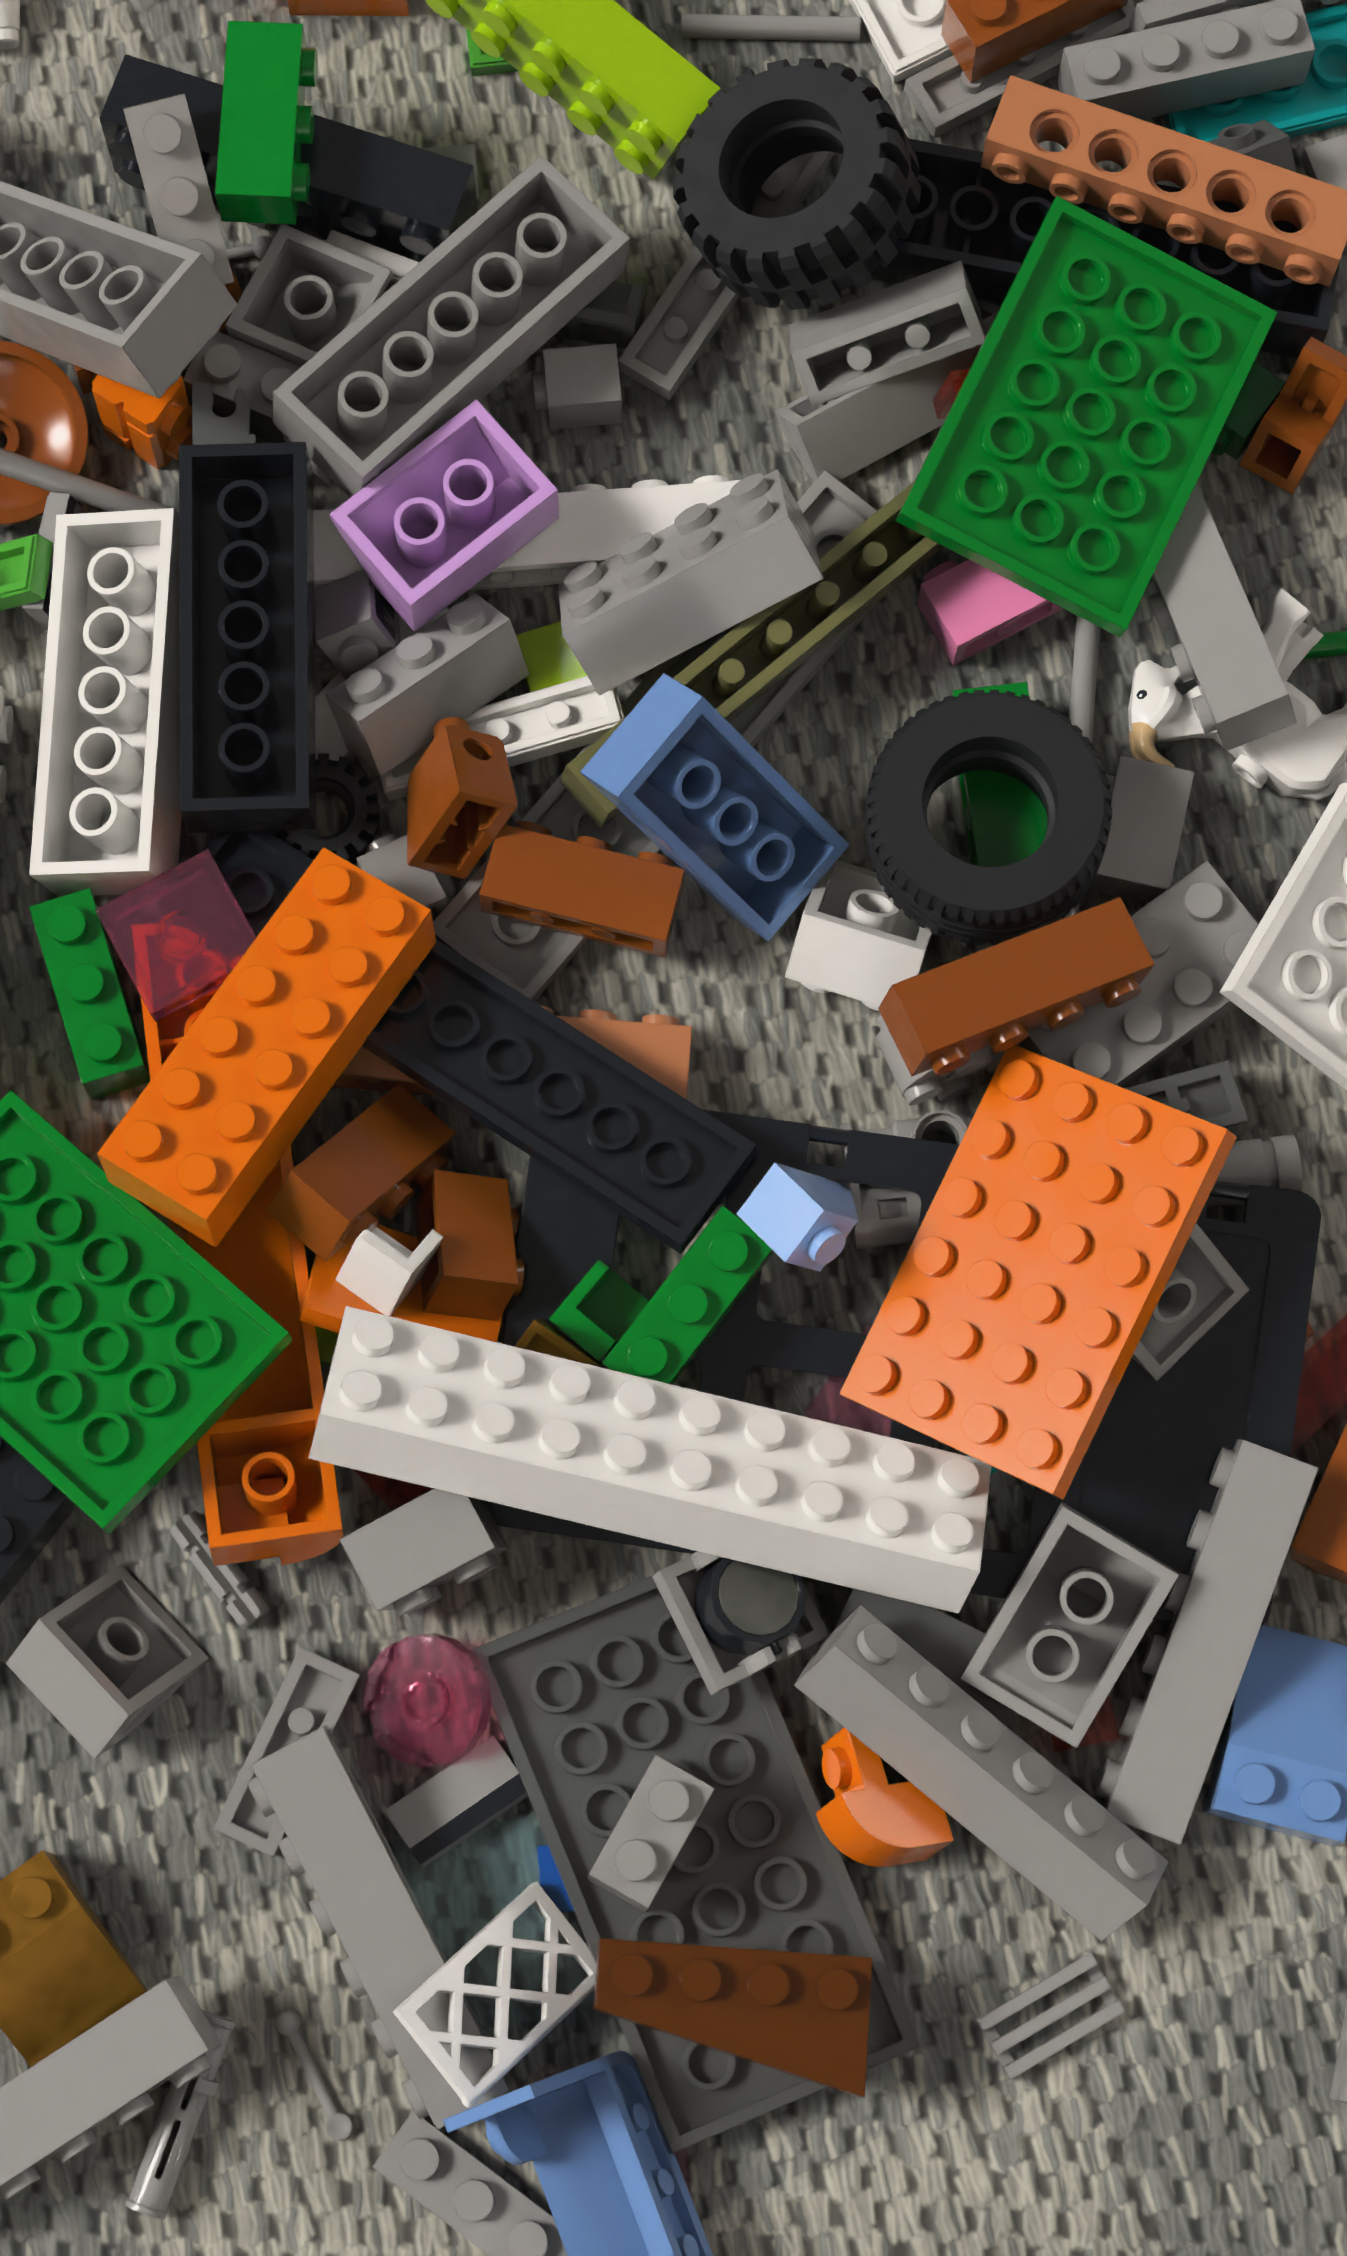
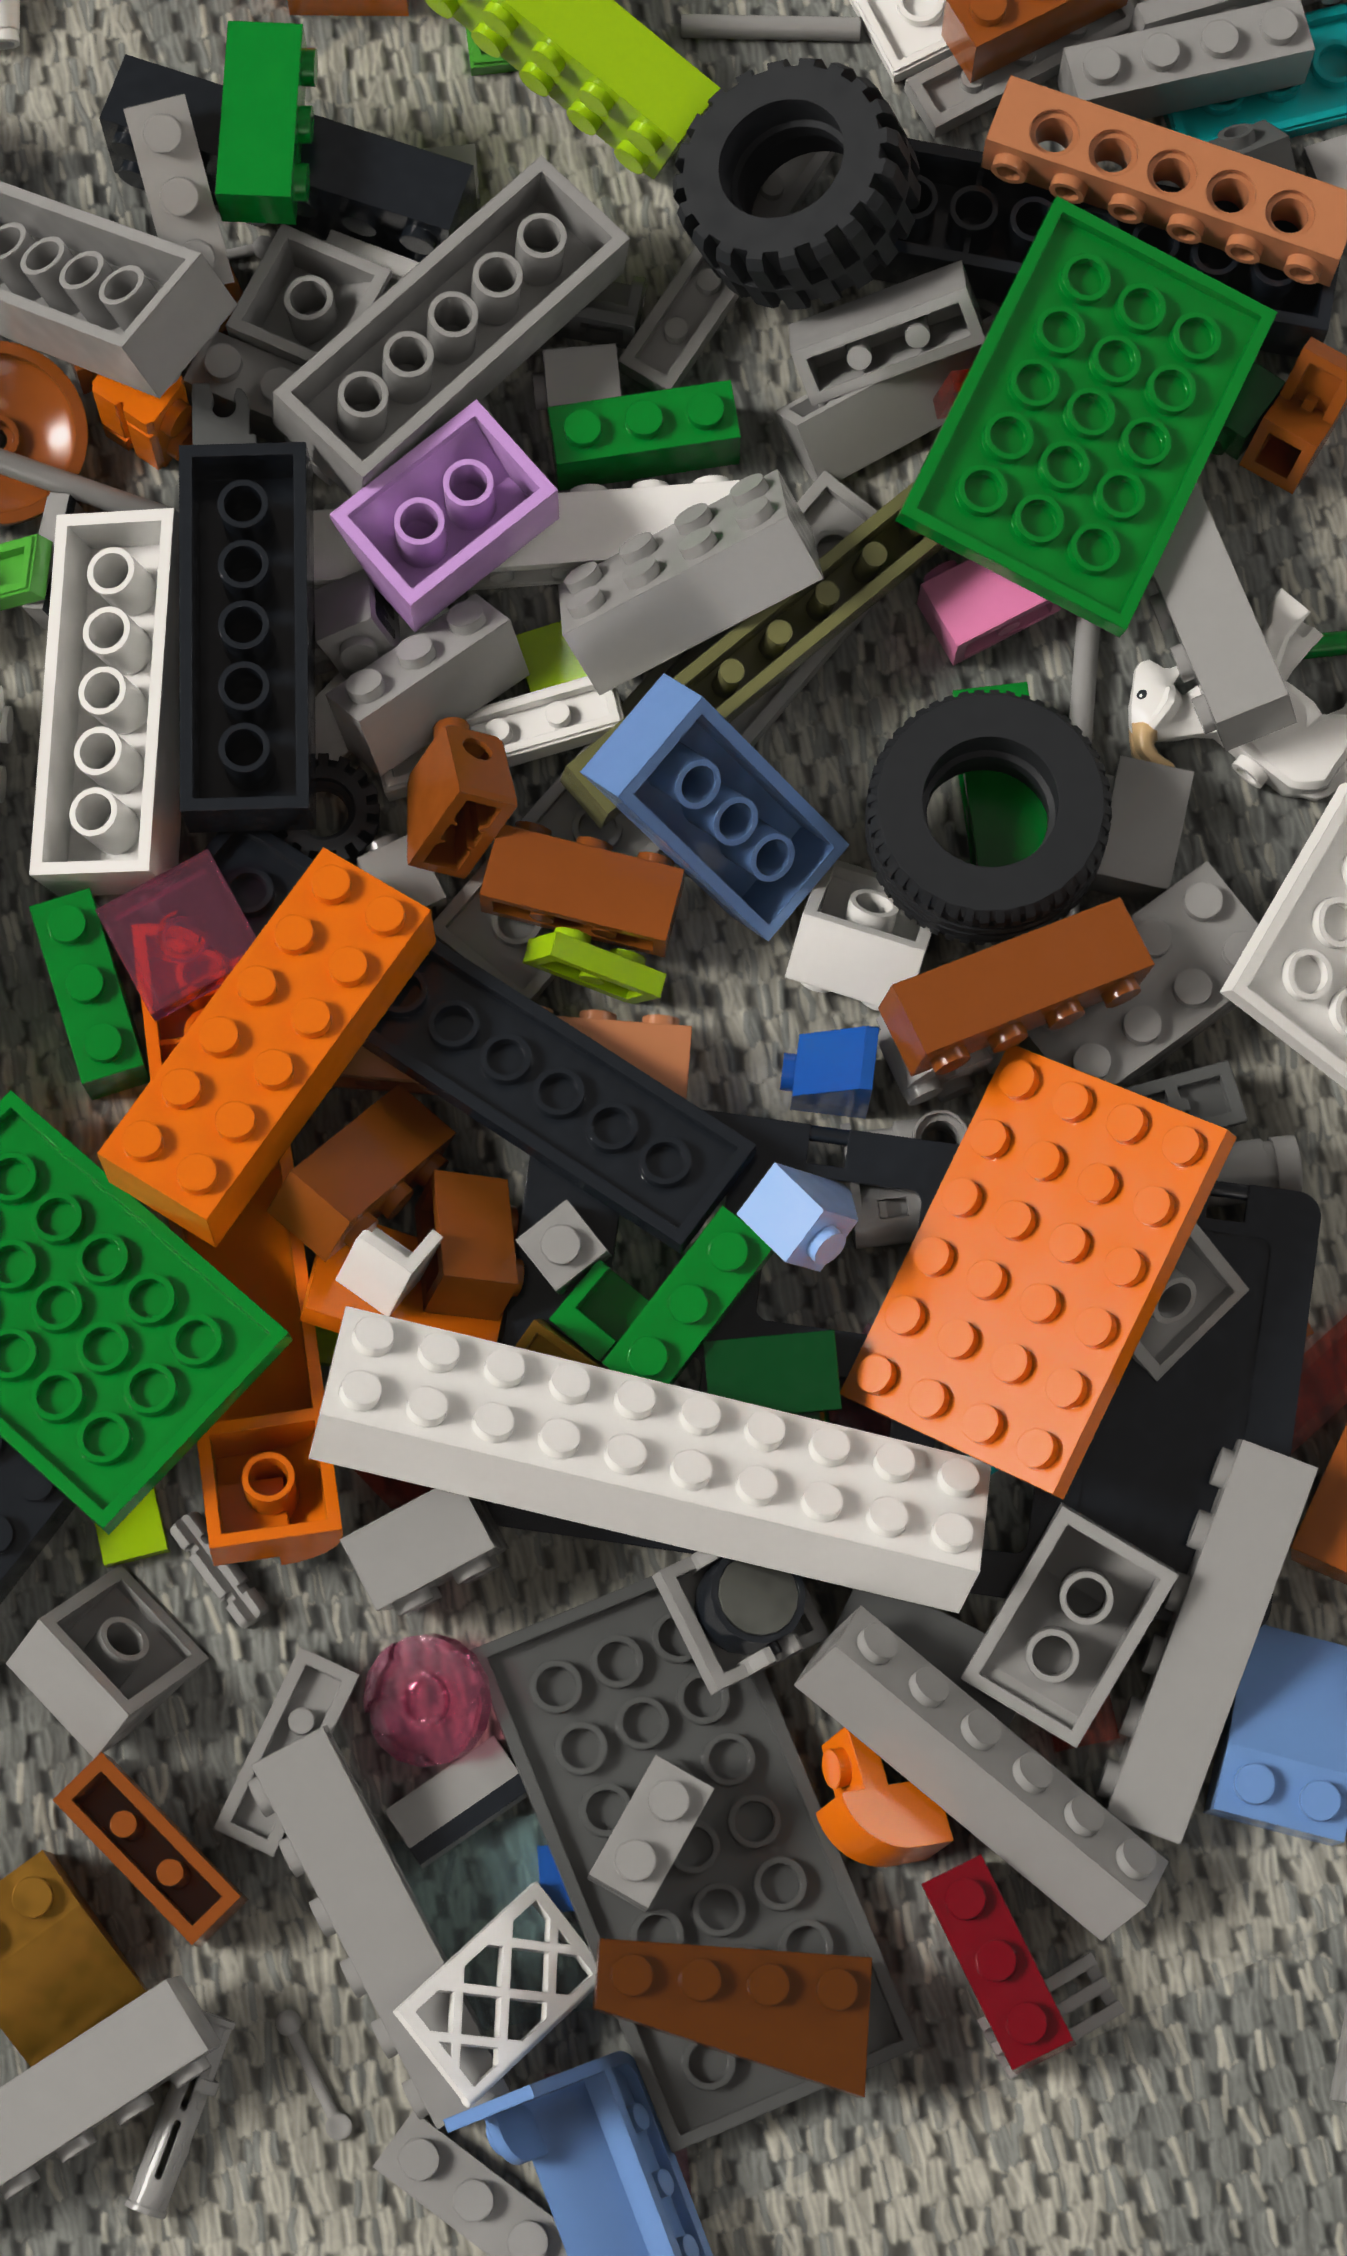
(137, 1536): none -> lime tile
(150, 1850): none -> dark orange brick
(562, 1247): none -> light grey brick
(612, 972): none -> lime plate
(644, 435): none -> green brick
(777, 1372): none -> dark green brick
(832, 1071): none -> blue slope
(998, 1964): none -> dark red brick

